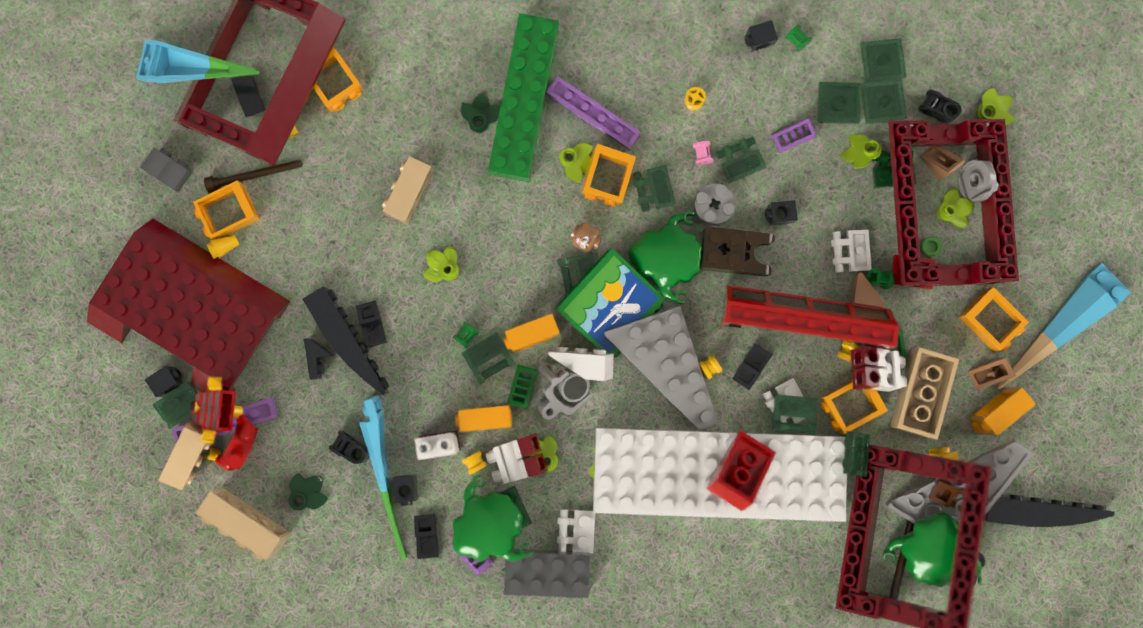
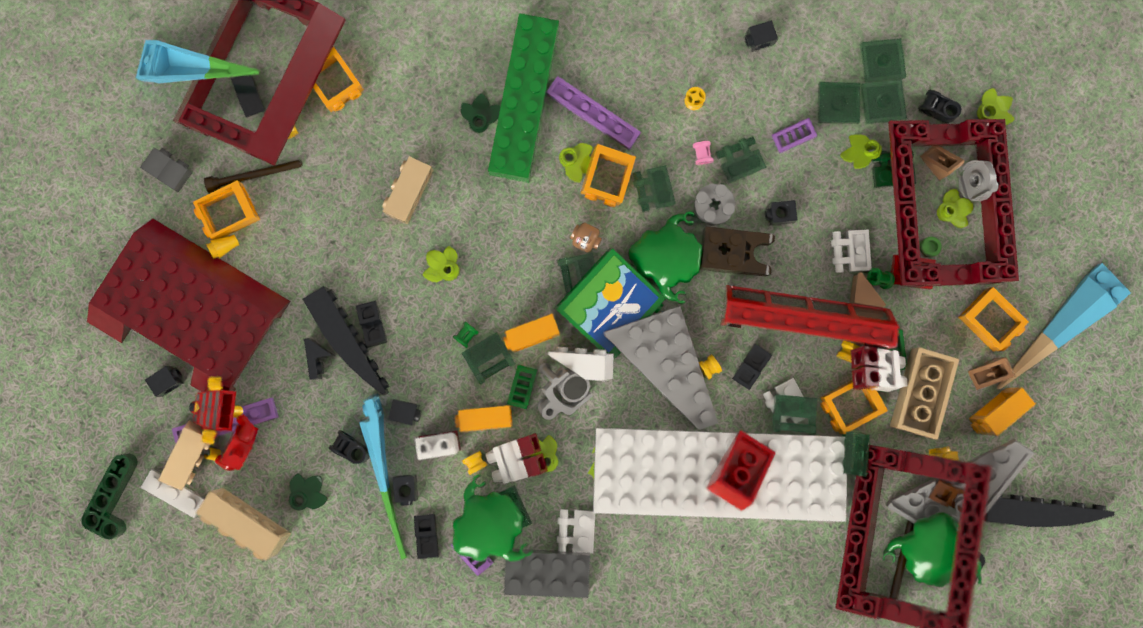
(113, 494): none -> dark green beam
(175, 405): clear green plate -> none
(184, 500): none -> white plate
(404, 412): none -> black brick
(792, 36): green bush -> none

